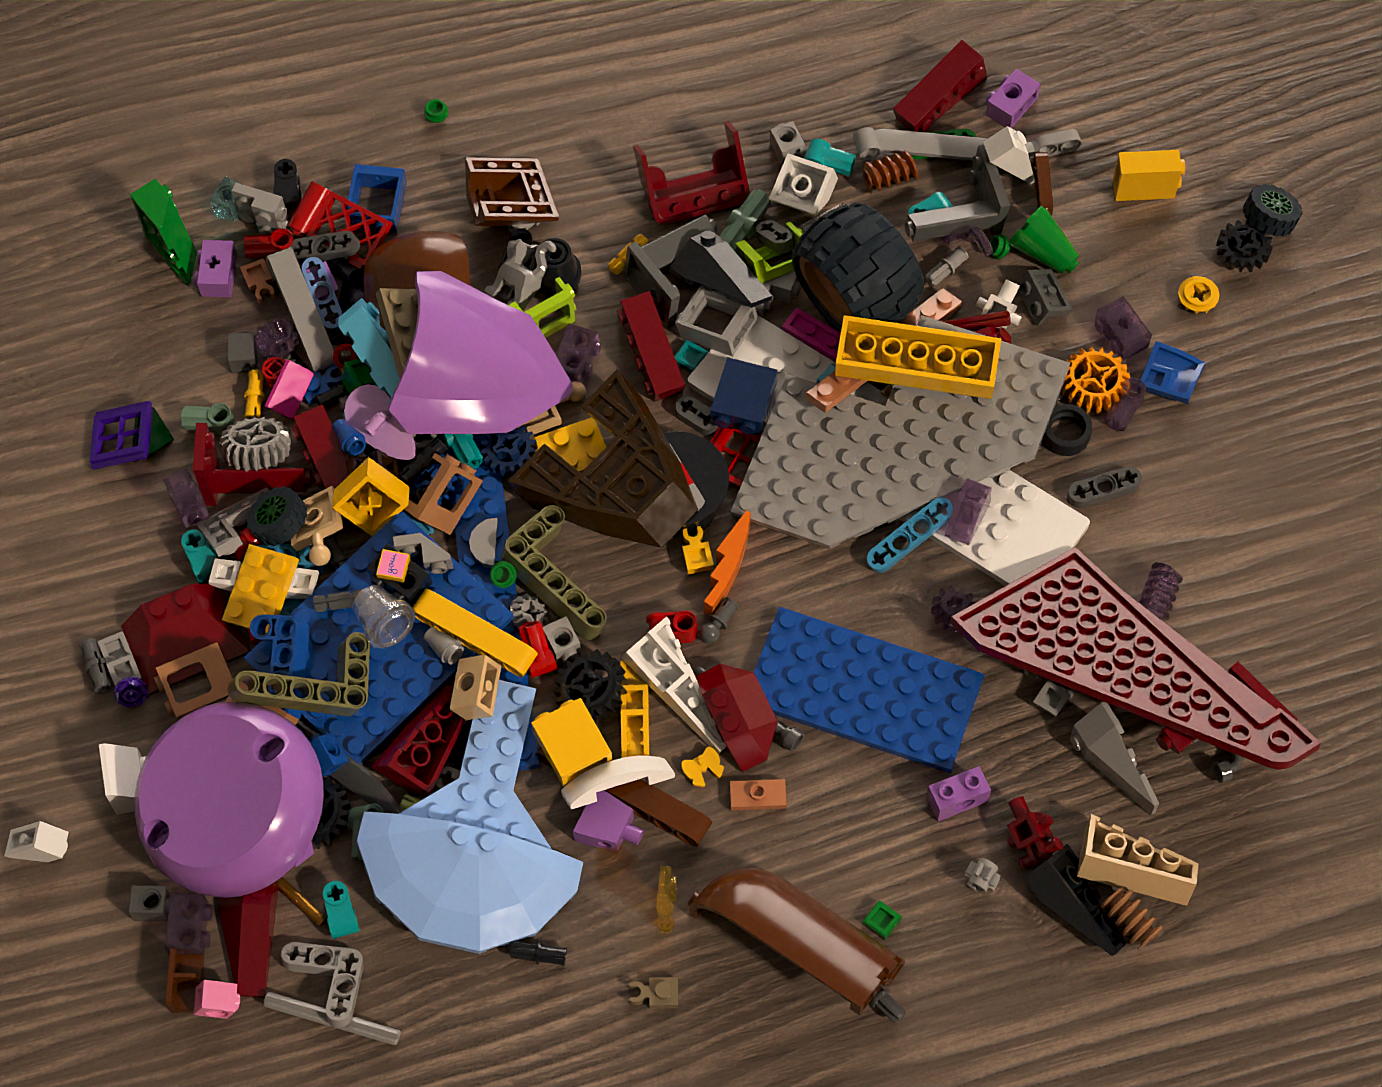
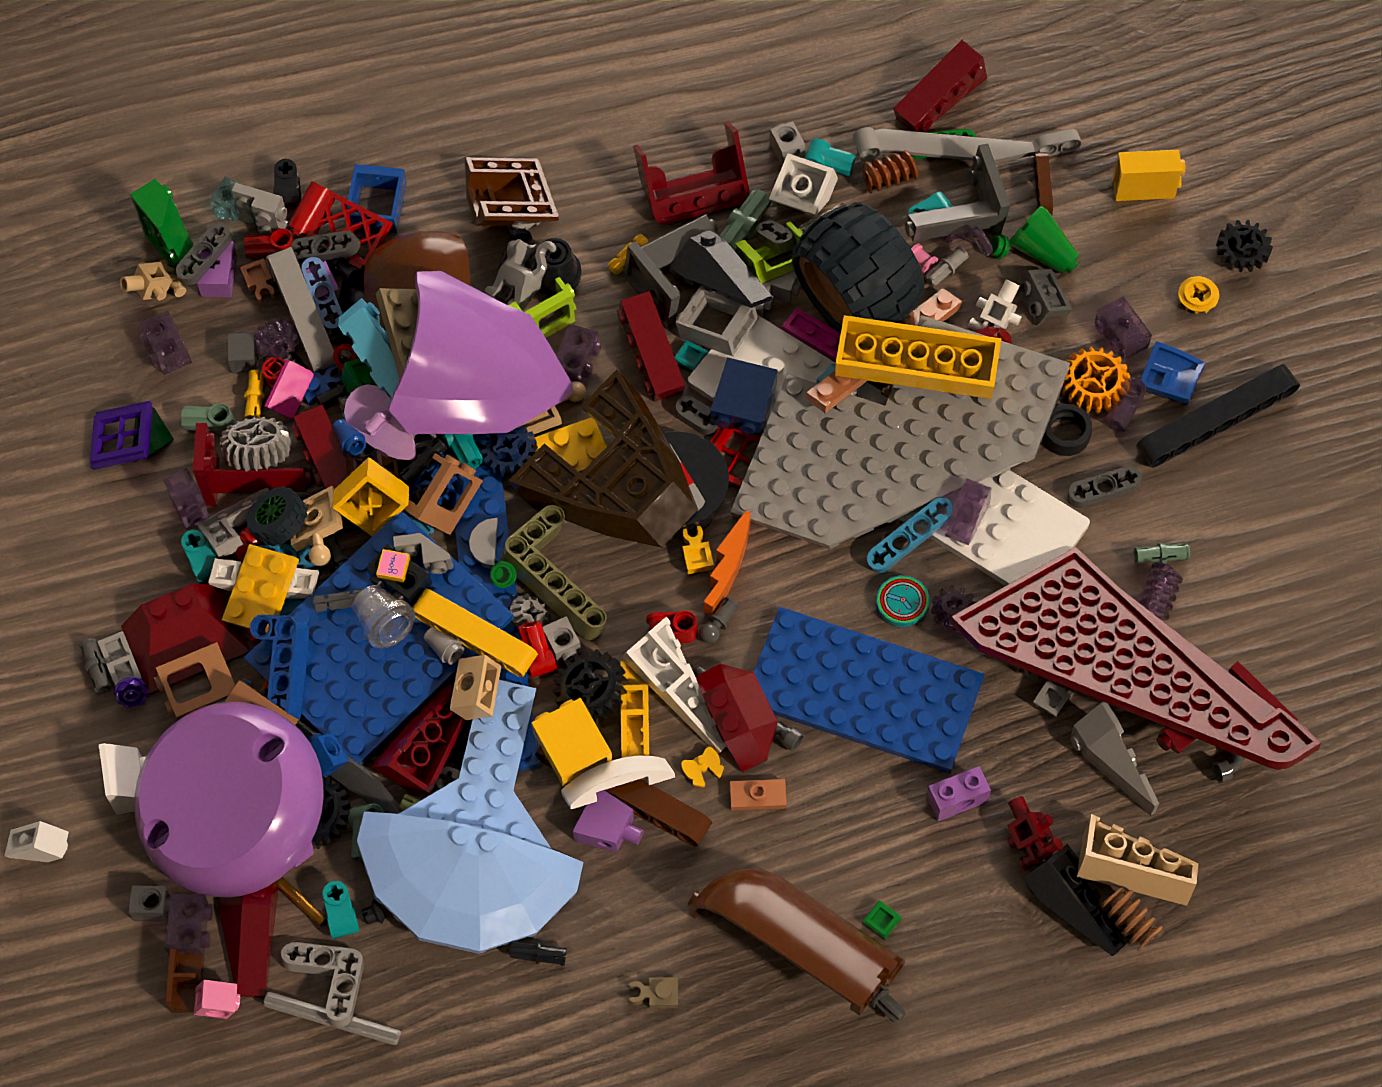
(153, 281): none -> tan piece
(166, 342): none -> brick
(204, 243): none -> dark grey beam
(311, 688): olive beam -> none
(373, 913): none -> black piece
(436, 111): green plate -> none
(665, 897): clear yellow plate -> none
(902, 601): none -> tile
(925, 261): none -> bright pink bush
(978, 322): dark red axle -> none
(982, 875): light grey gear -> none
(1009, 152): white slope -> none
(1024, 93): medium lavender brick -> none
(1161, 553): none -> sand green pin
(1218, 415): none -> black beam
(1272, 210): black wheel -> none

